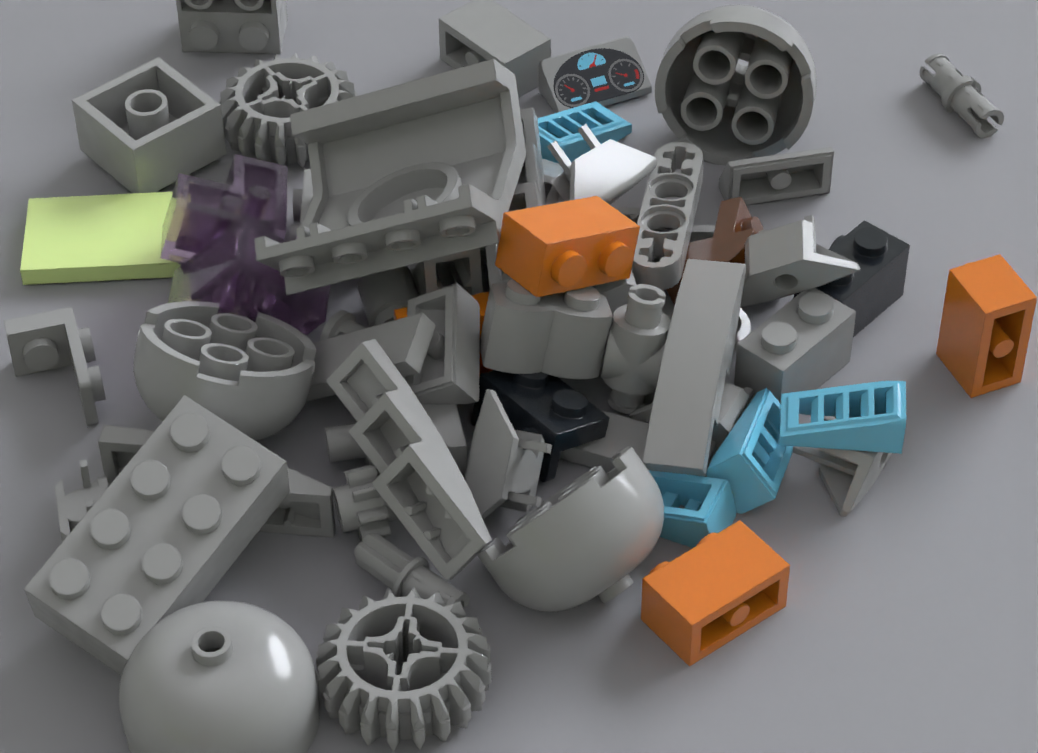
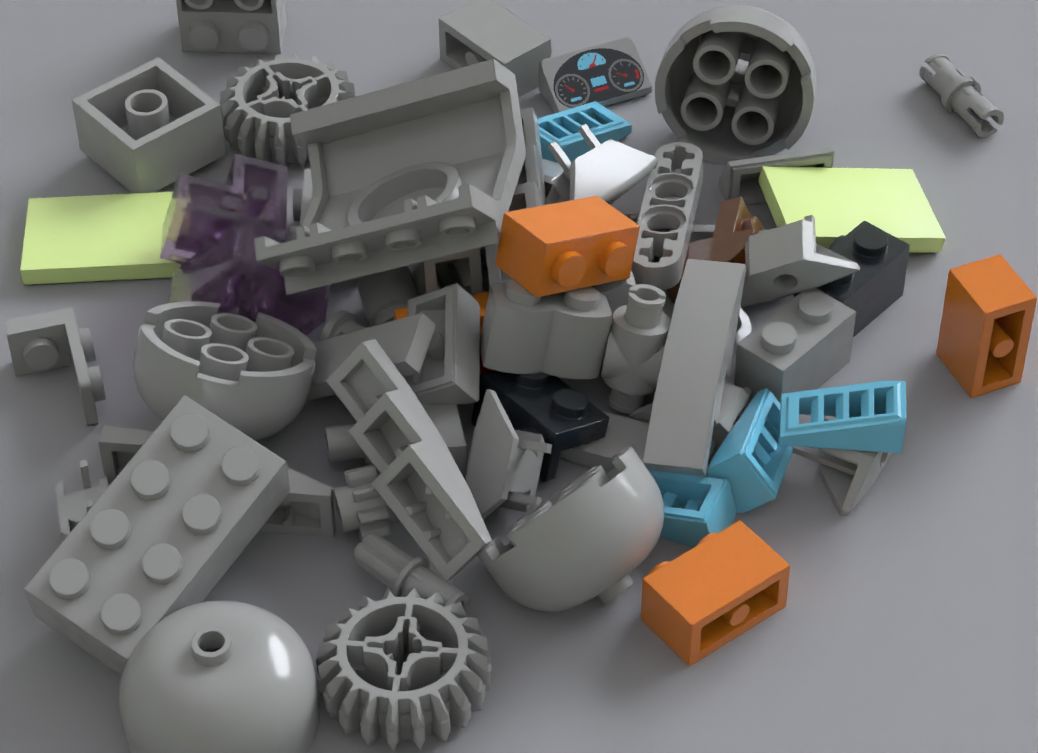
(849, 196): none -> yellowish green tile

